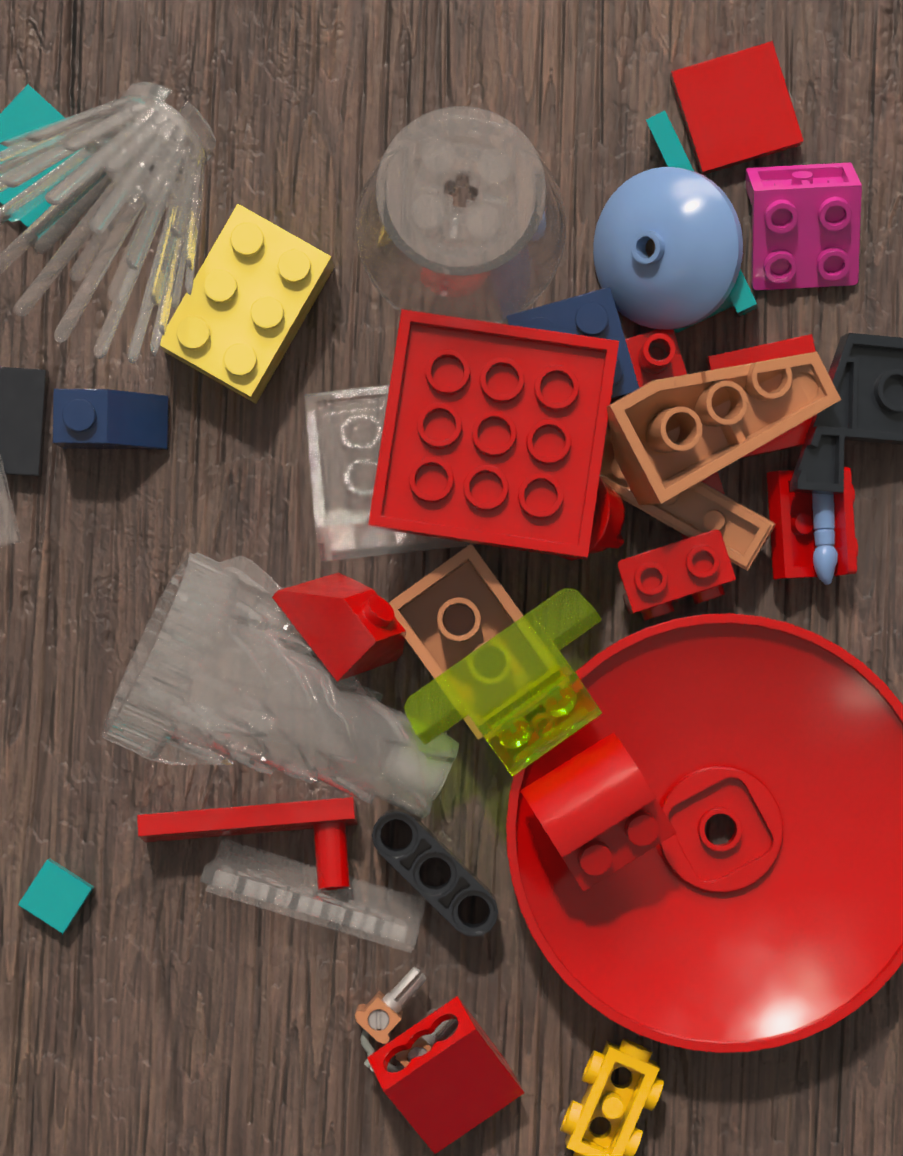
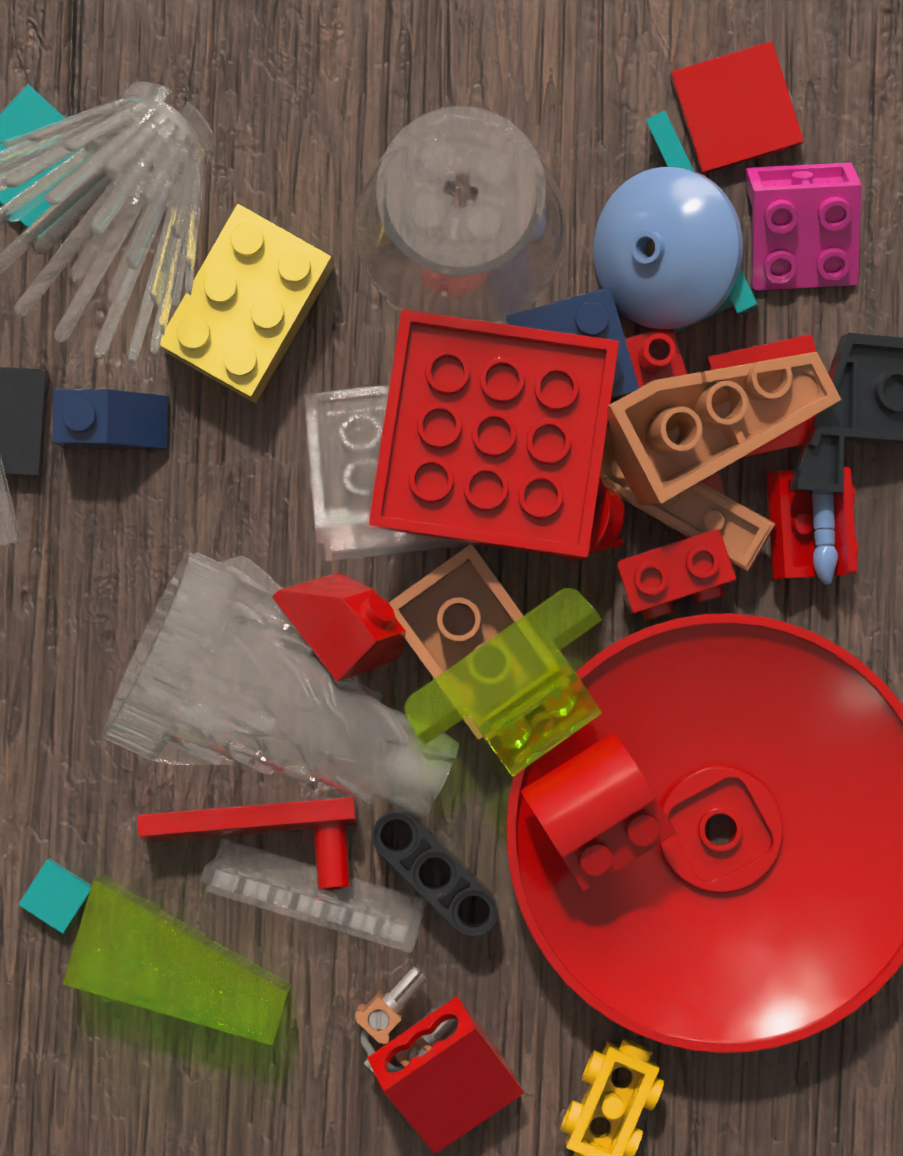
(161, 964): none -> clear neon green wedge

